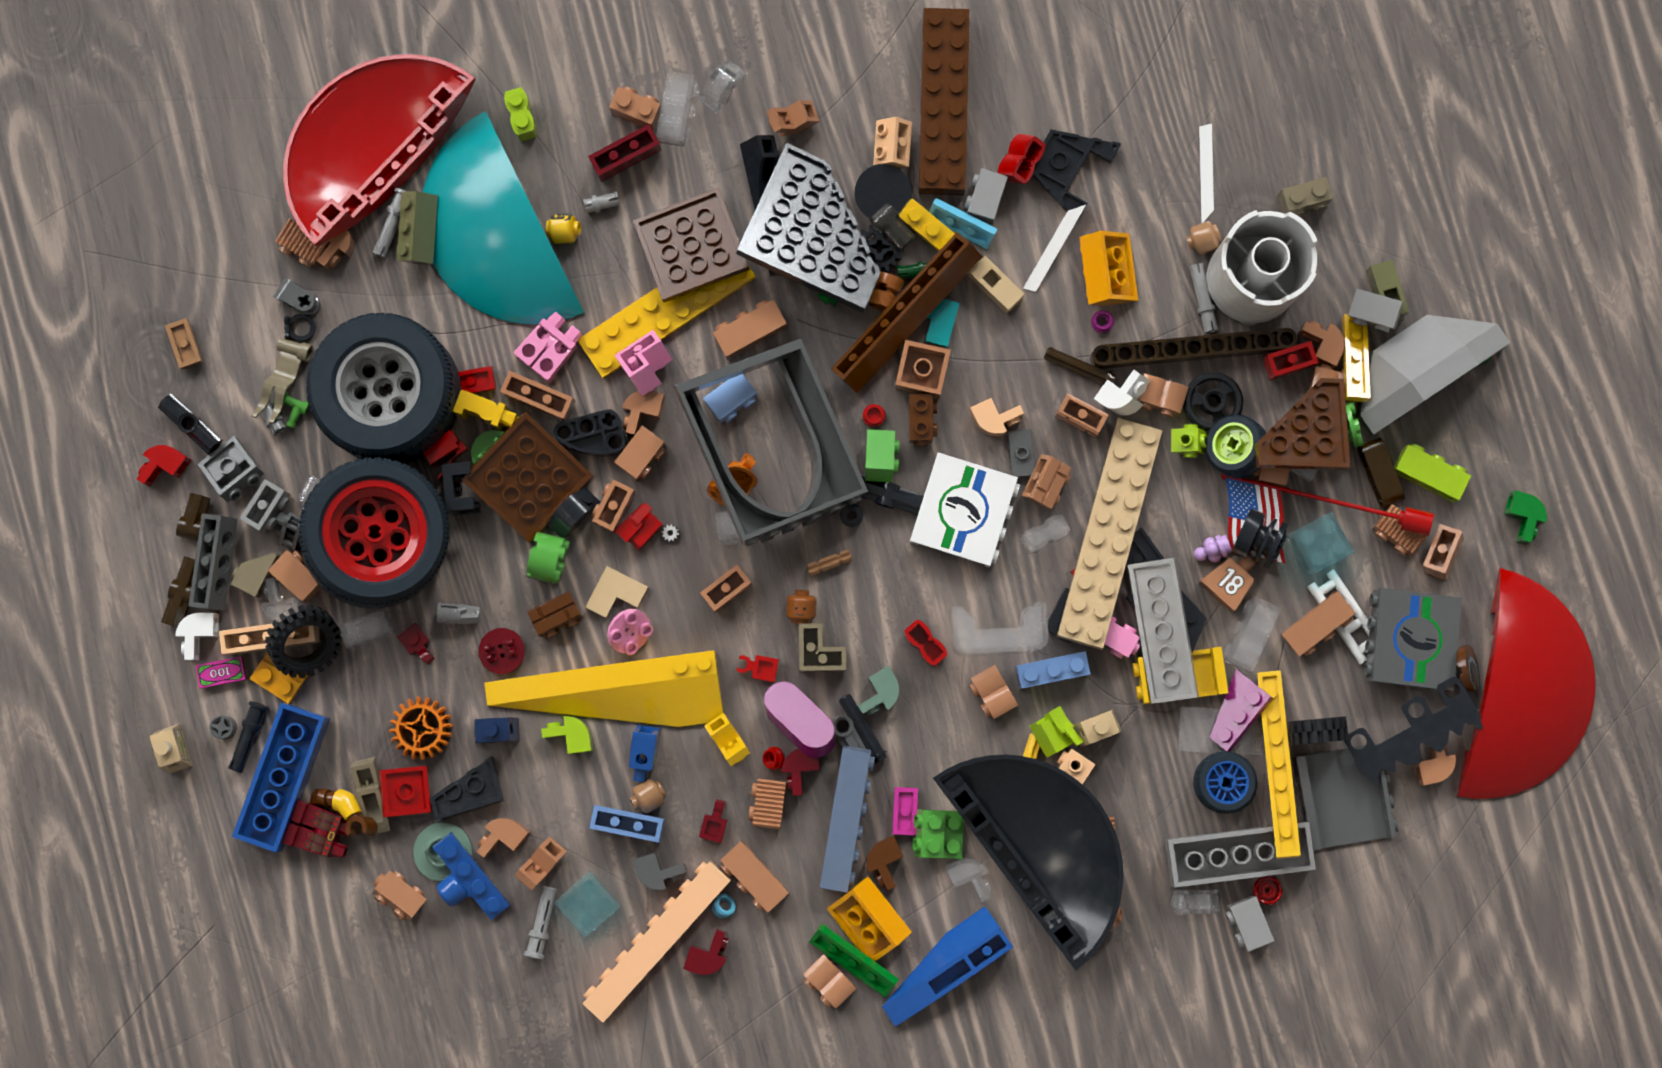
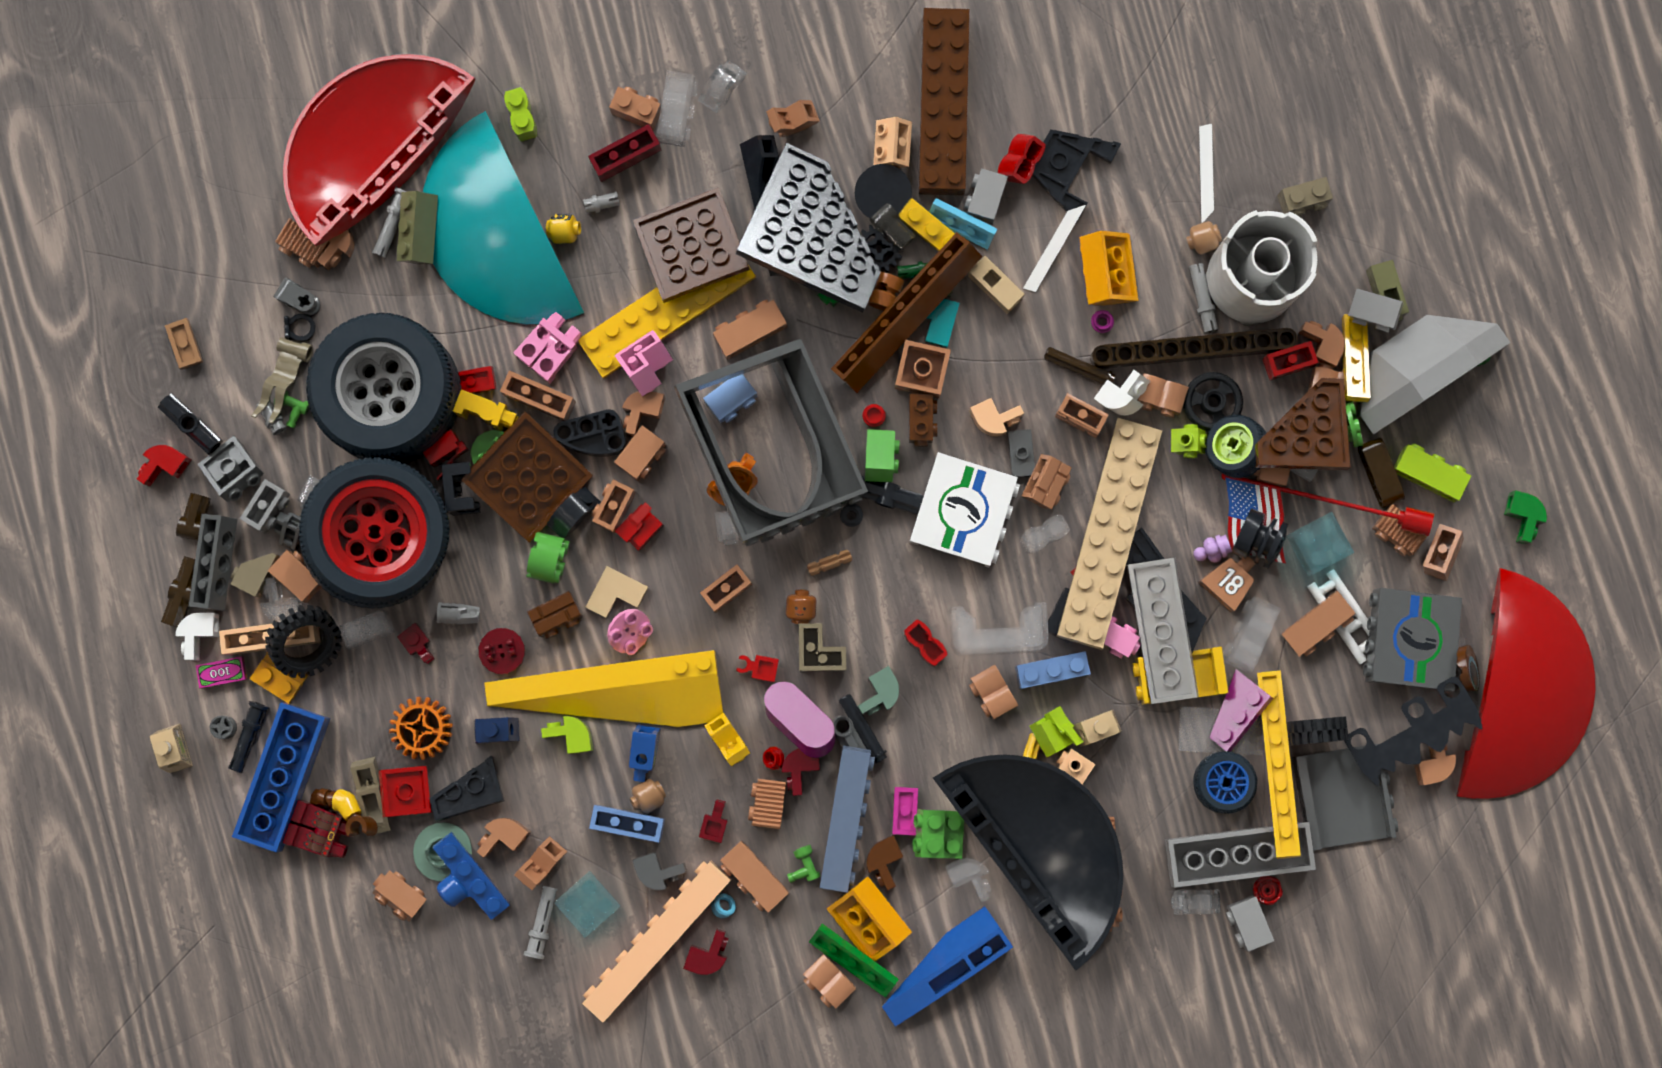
(667, 529): white piece -> none
(809, 870): none -> bright green piece

